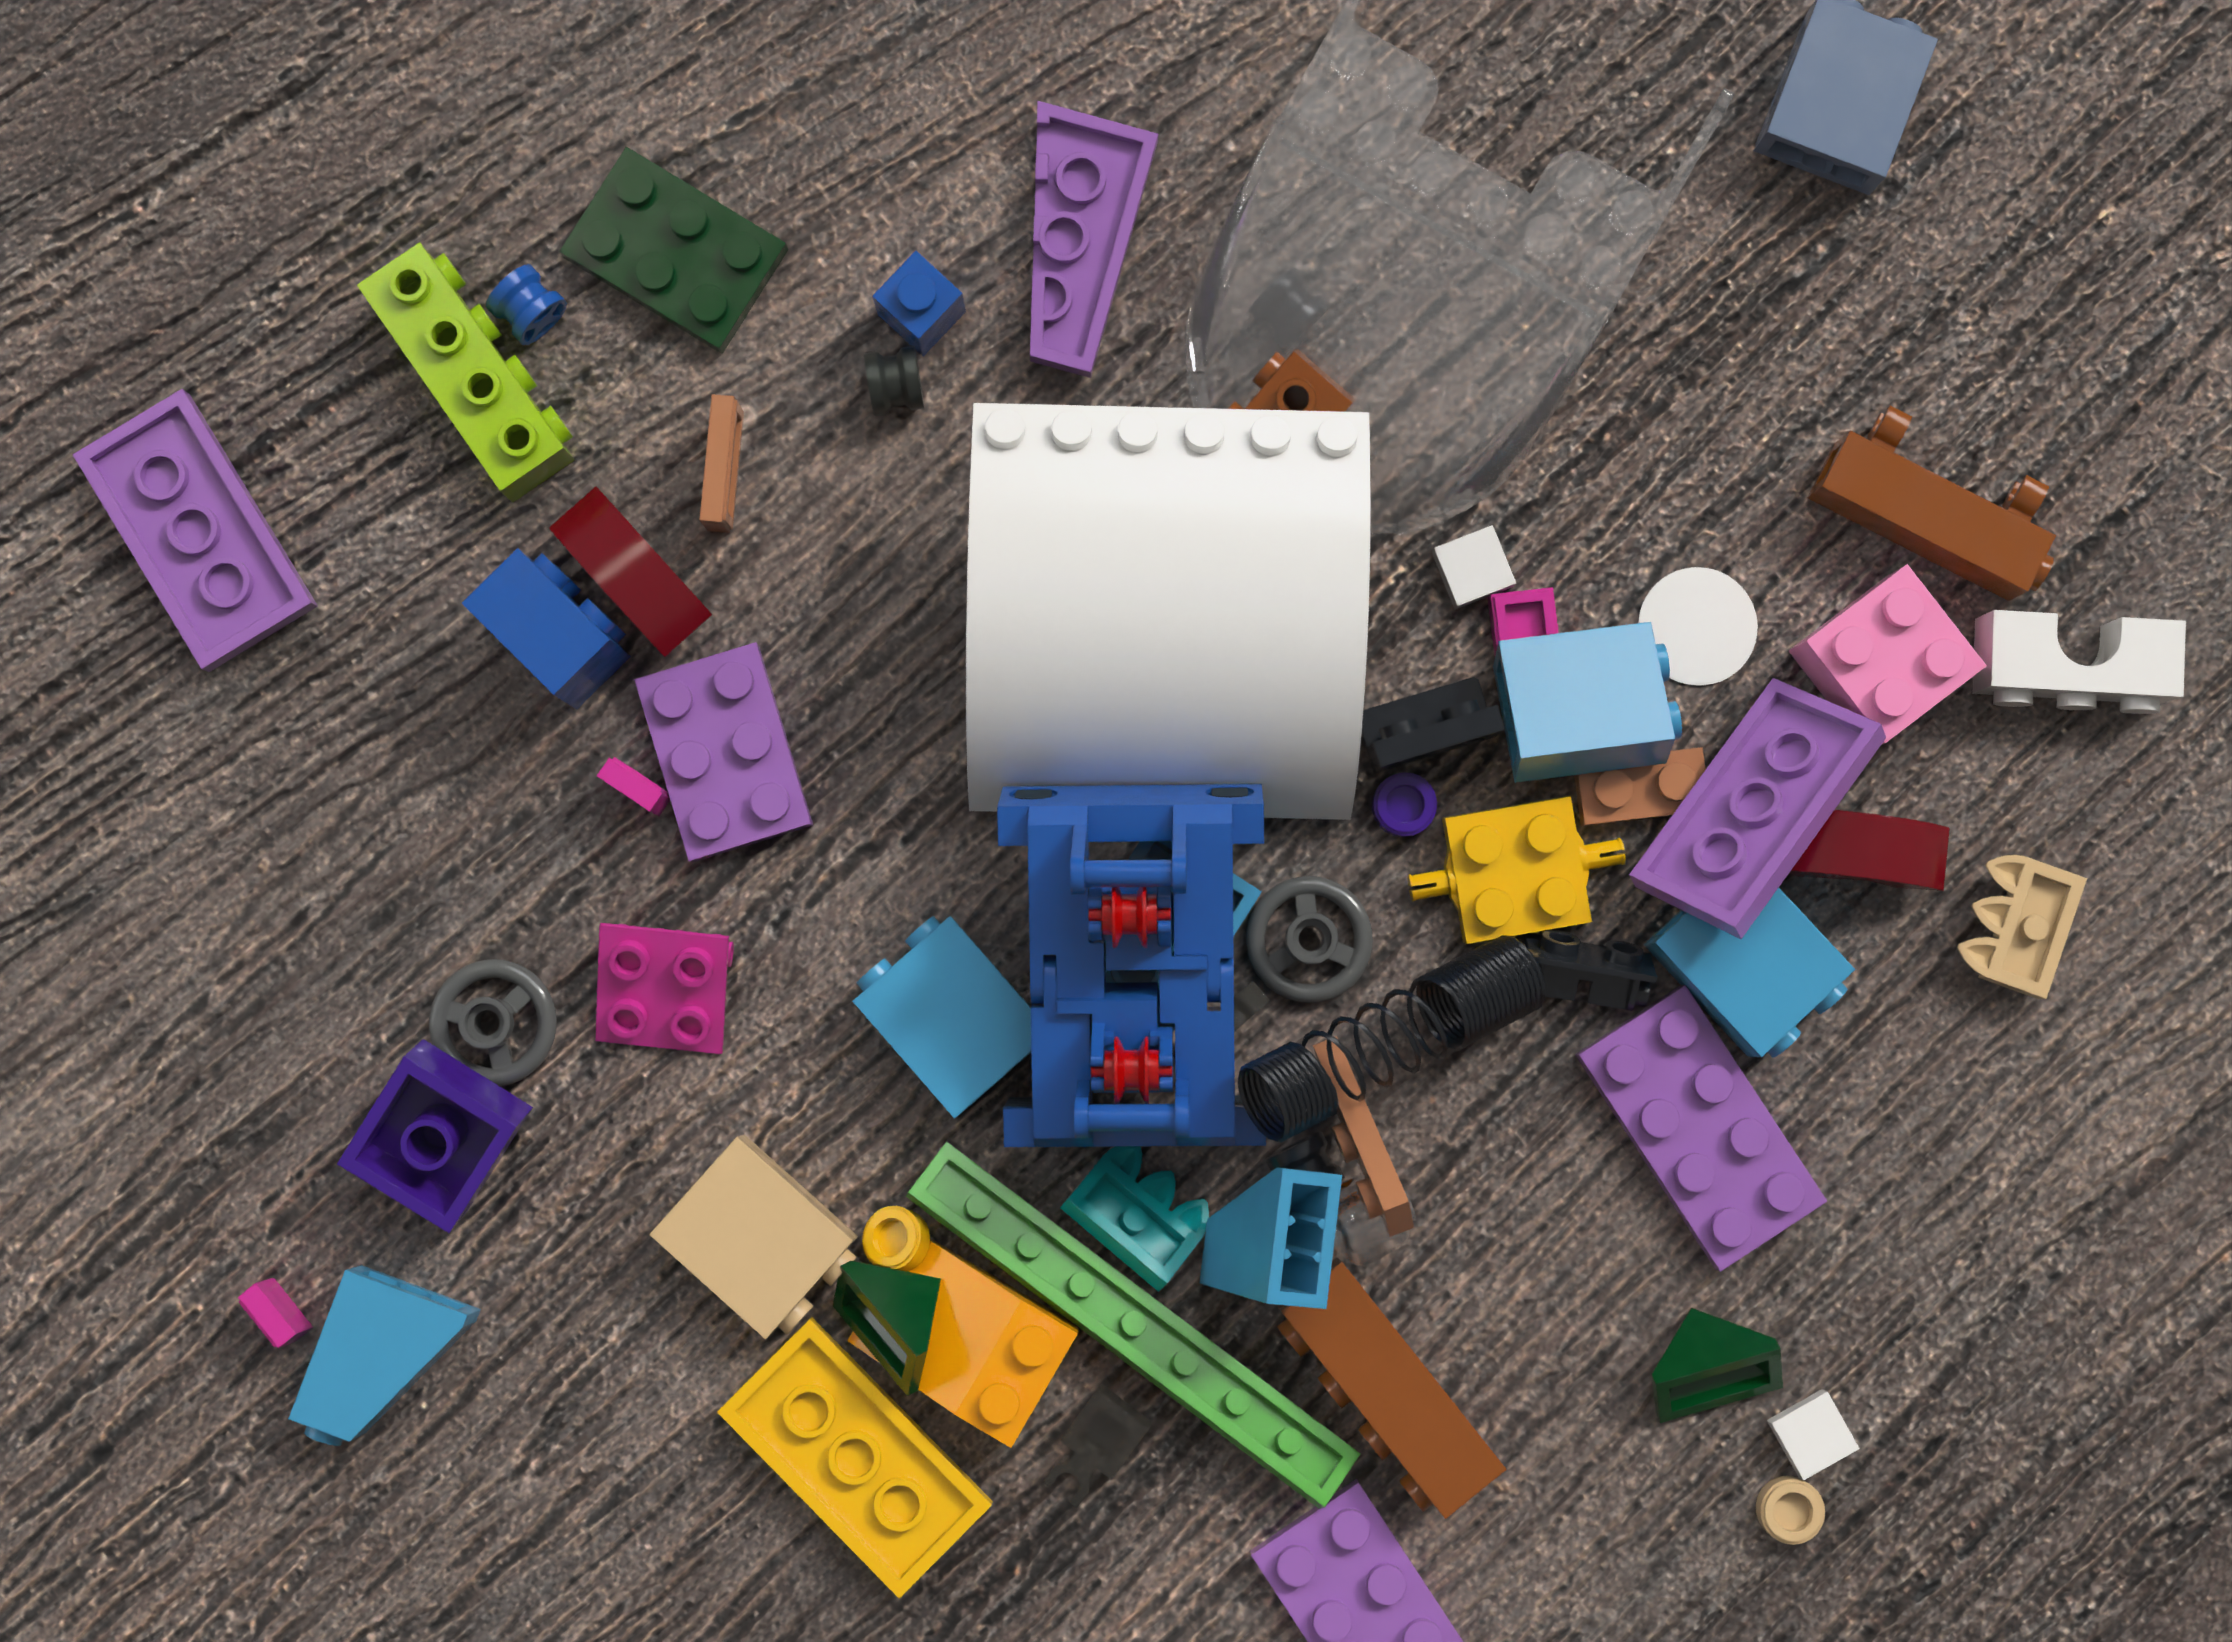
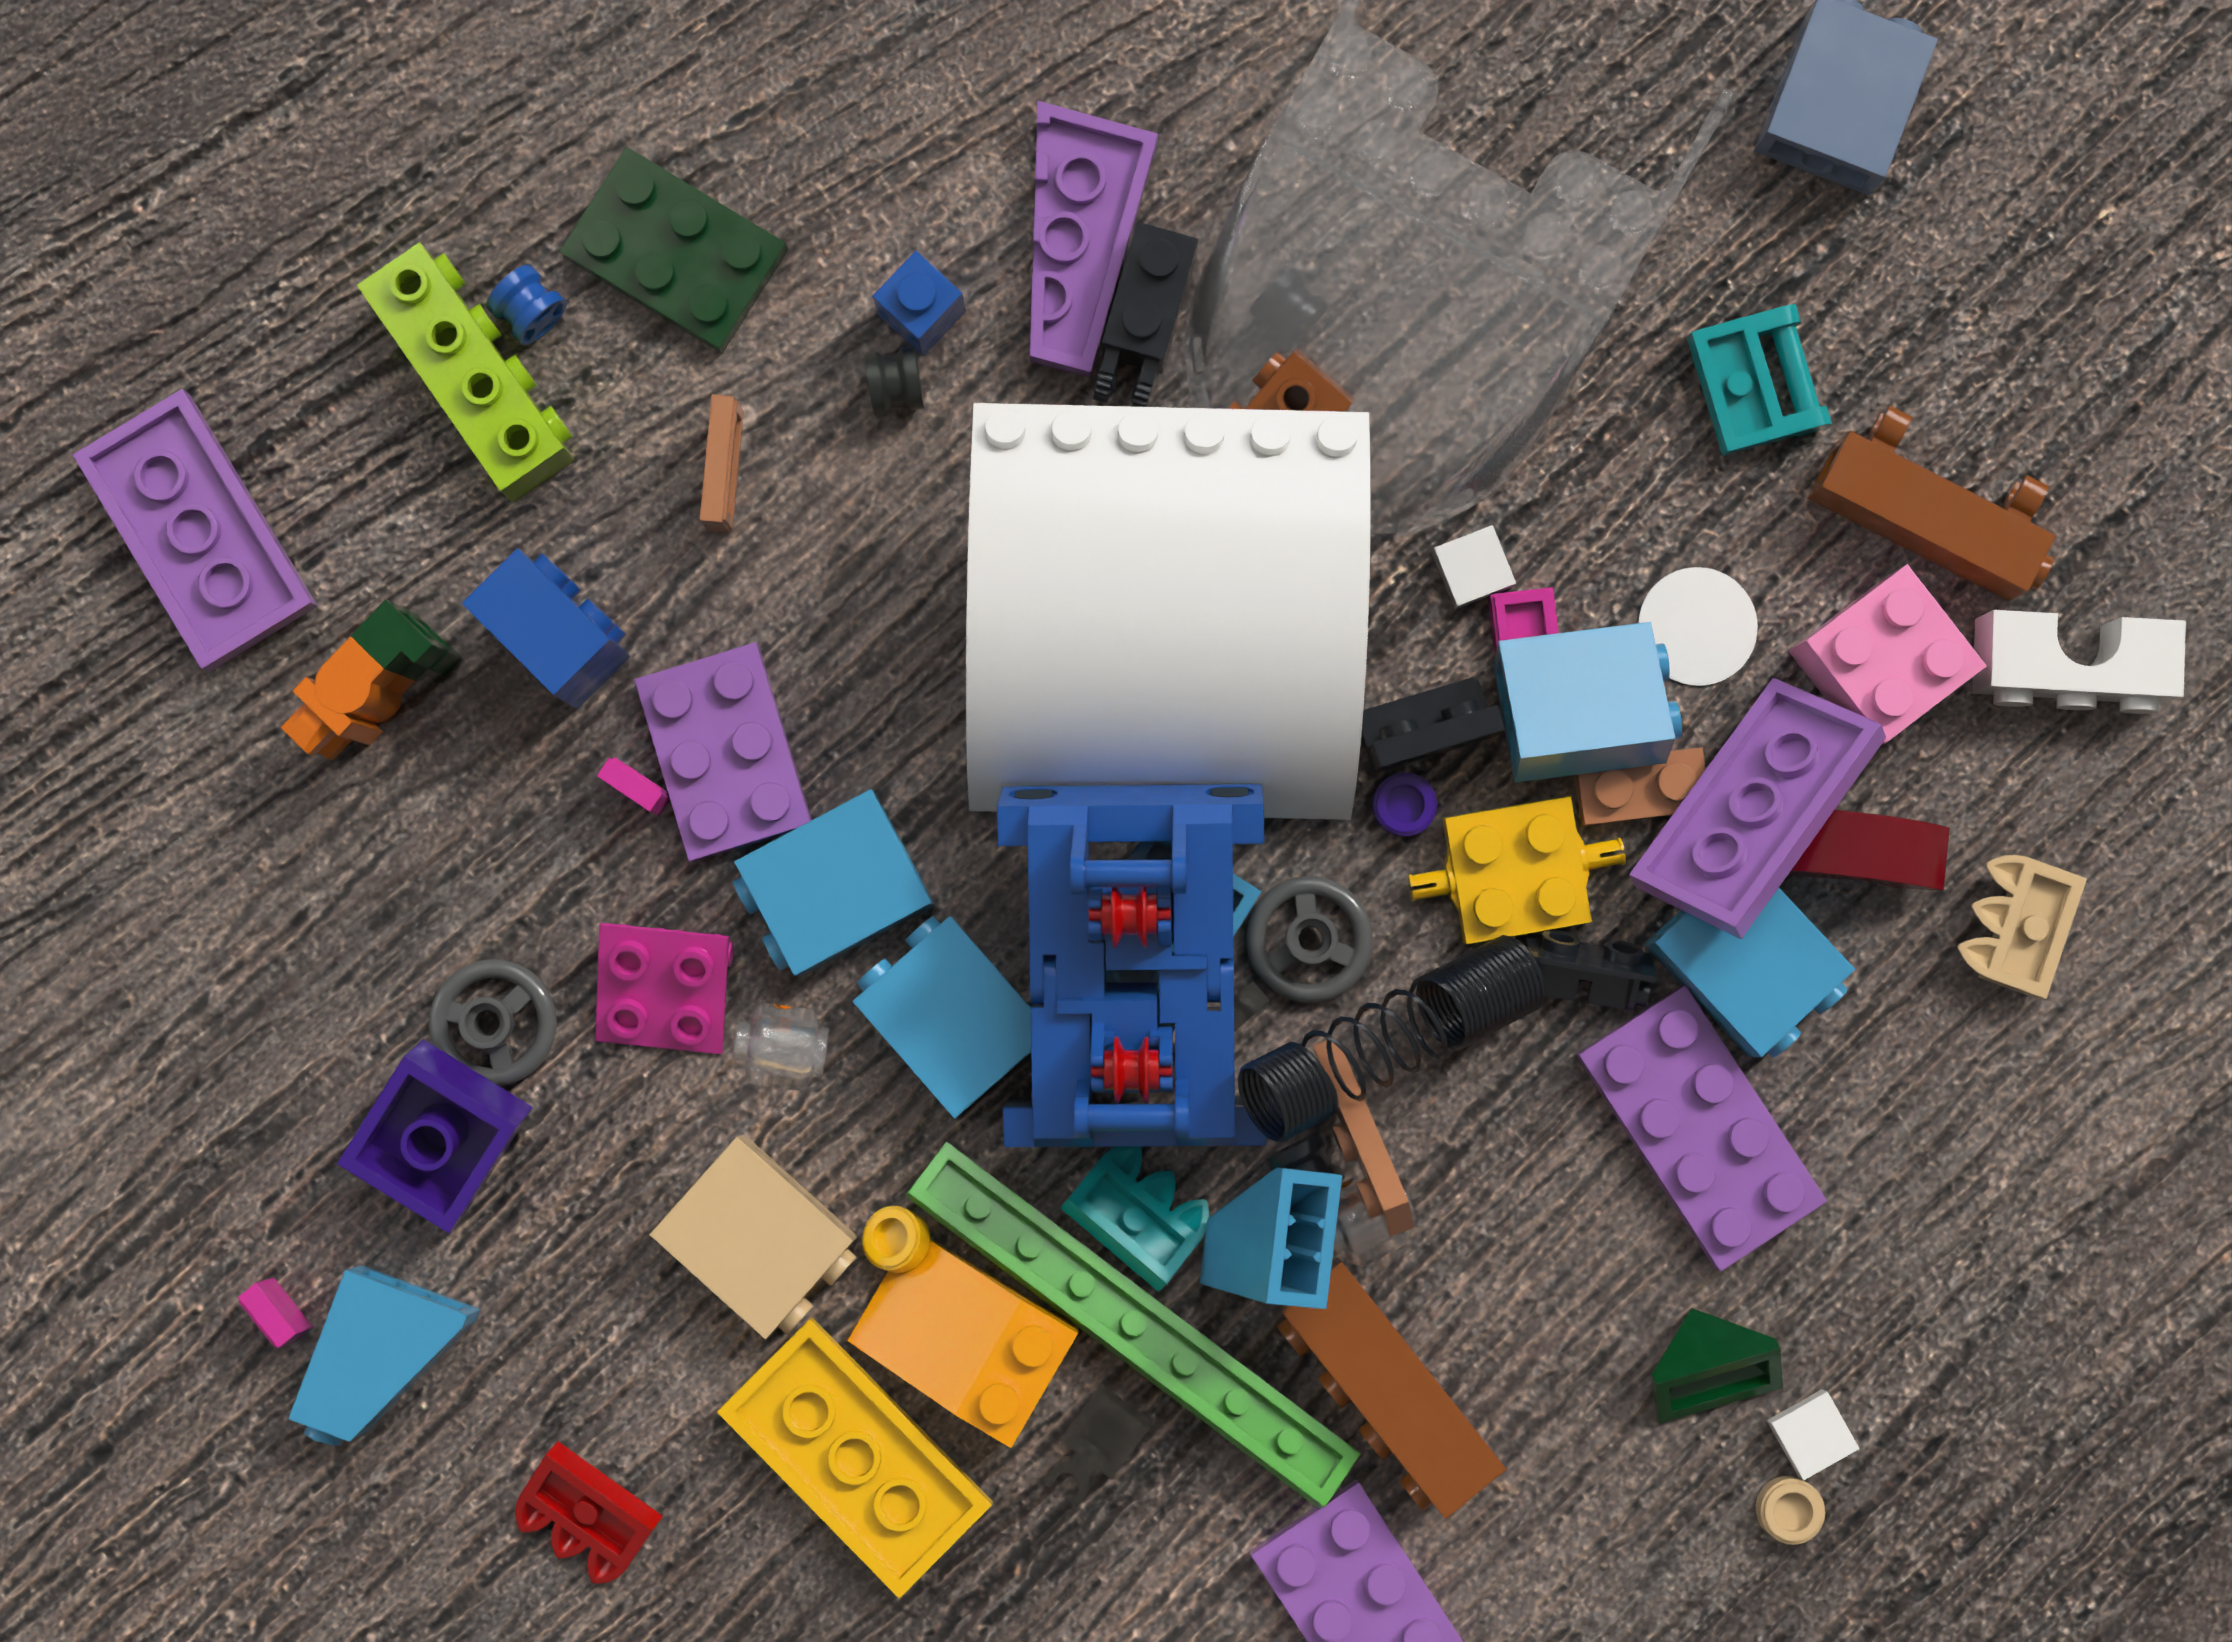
(366, 681): none -> orange hips
(586, 1513): none -> red plate
(630, 571): dark red brick -> none
(781, 1046): none -> clear head
(831, 885): none -> dark azure brick
(890, 1315): dark green slope -> none
(1146, 309): none -> black hinge
(1740, 383): none -> teal plate

